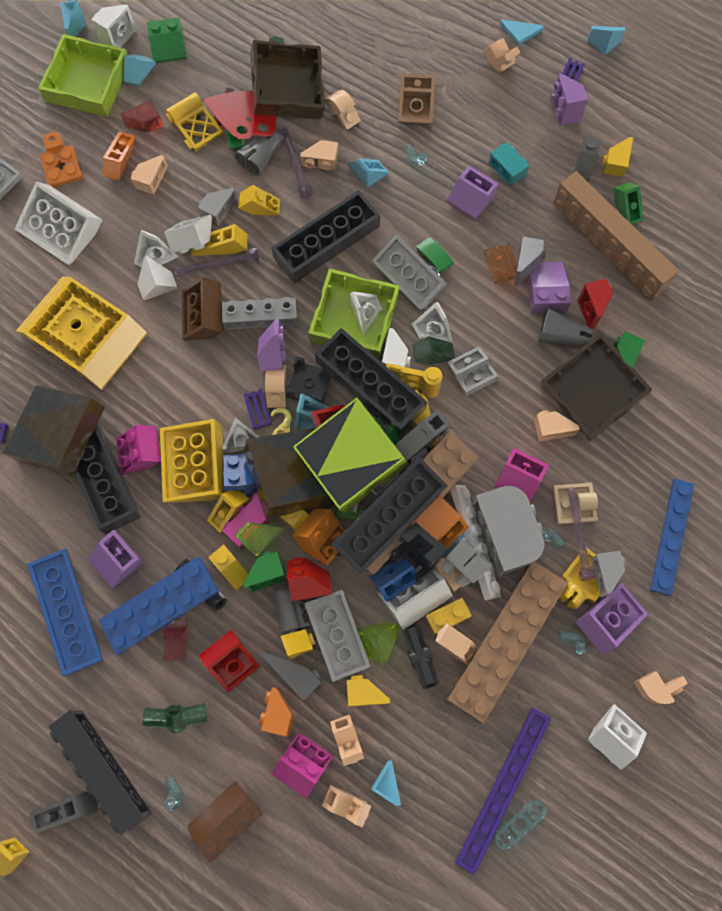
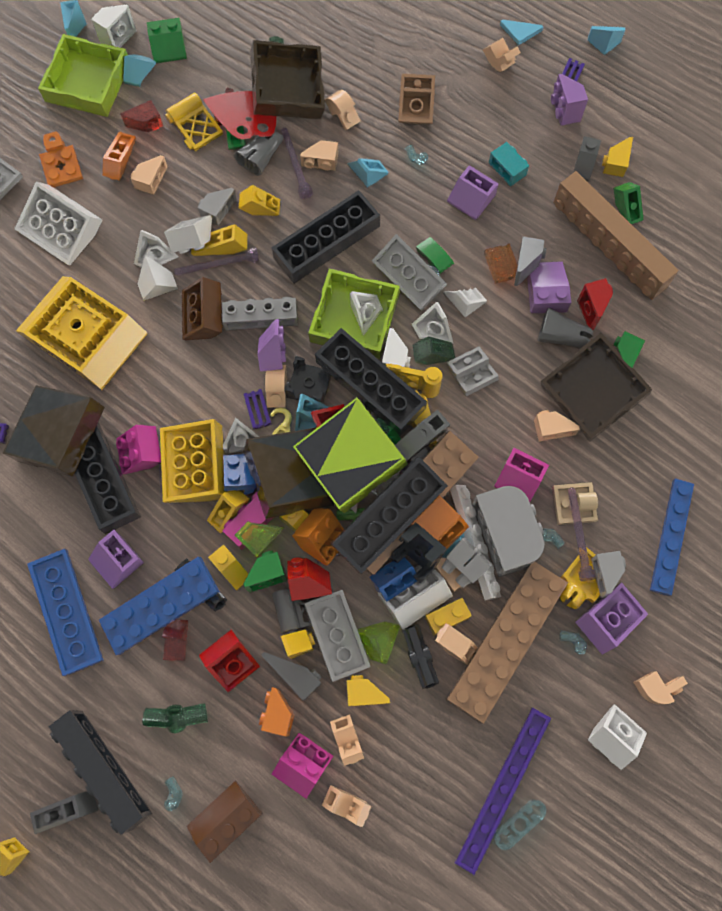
(386, 784): medium azure slope -> none
(465, 300): none -> white slope

